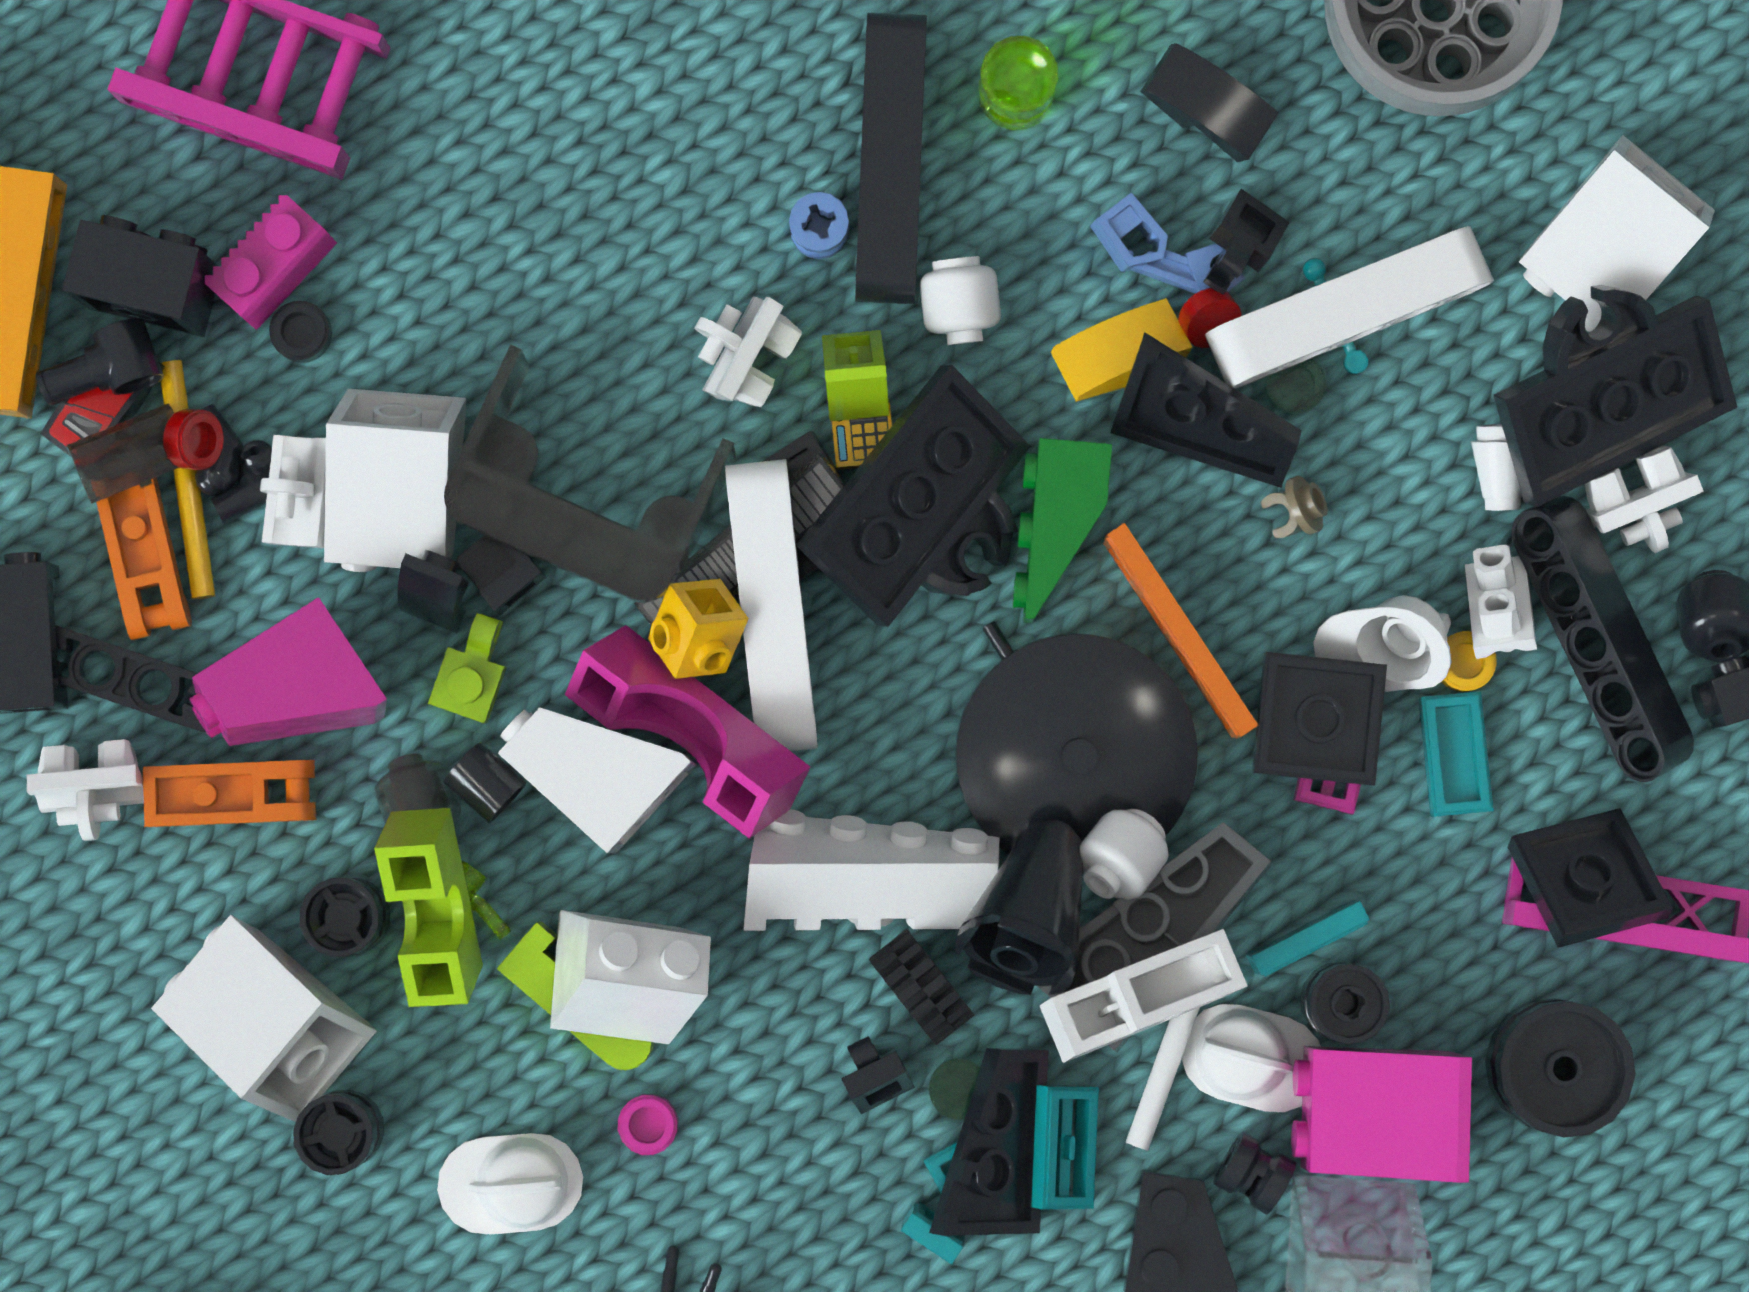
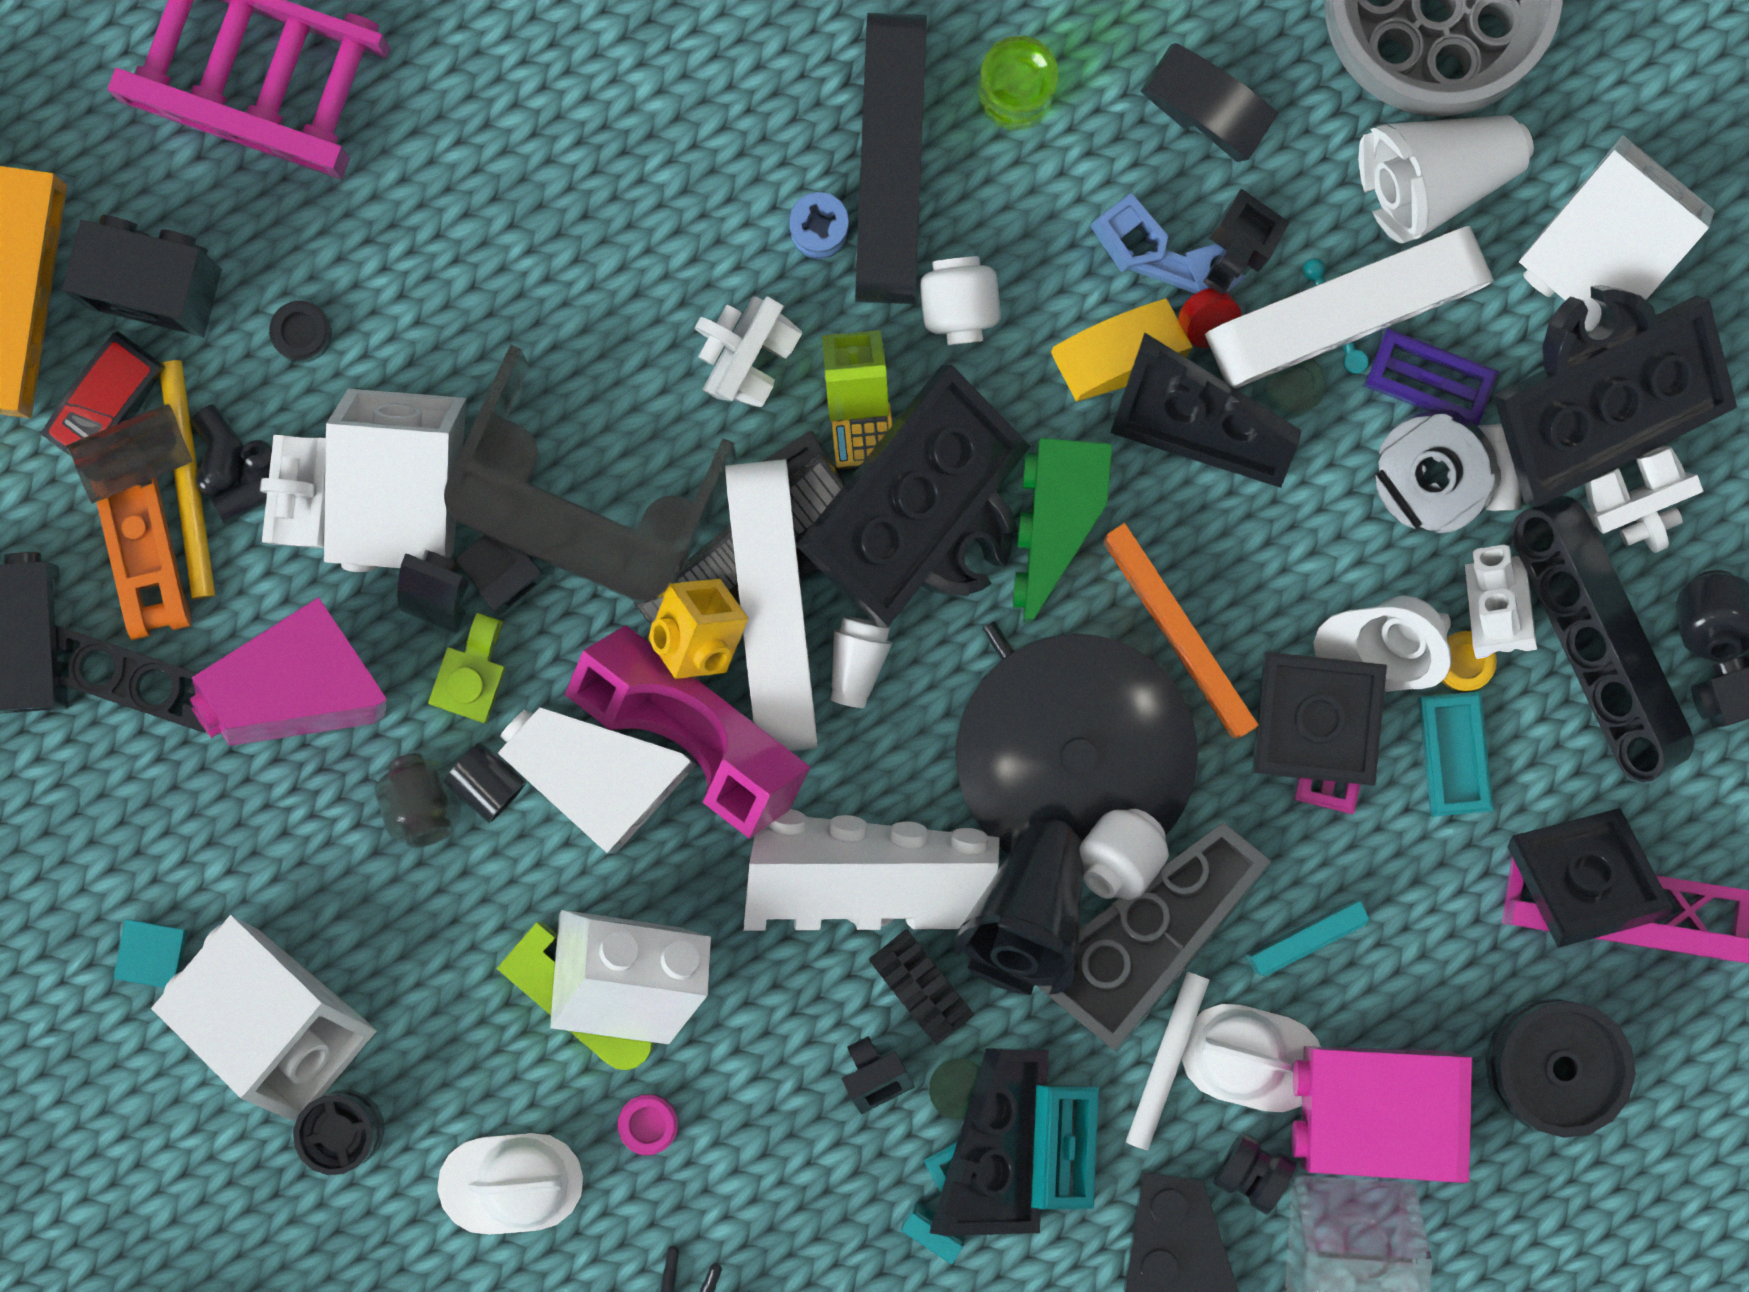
(87, 794): white hips -> none
(118, 361): black pin -> none
(150, 953): none -> teal tile
(193, 439): red tile -> none
(226, 793): orange plate -> none
(270, 261): dark pink brick -> none
(344, 916): black wheel -> none
(425, 871): lime arch -> none
(474, 882): clear neon green hand -> none
(857, 660): none -> white cone
(1142, 995): white slope -> none
(1305, 507): dark tan plate -> none
(1345, 1002): black wheel -> none
(1383, 361): none -> dark purple tile
(1439, 168): none -> white cone
(1471, 473): none -> plate

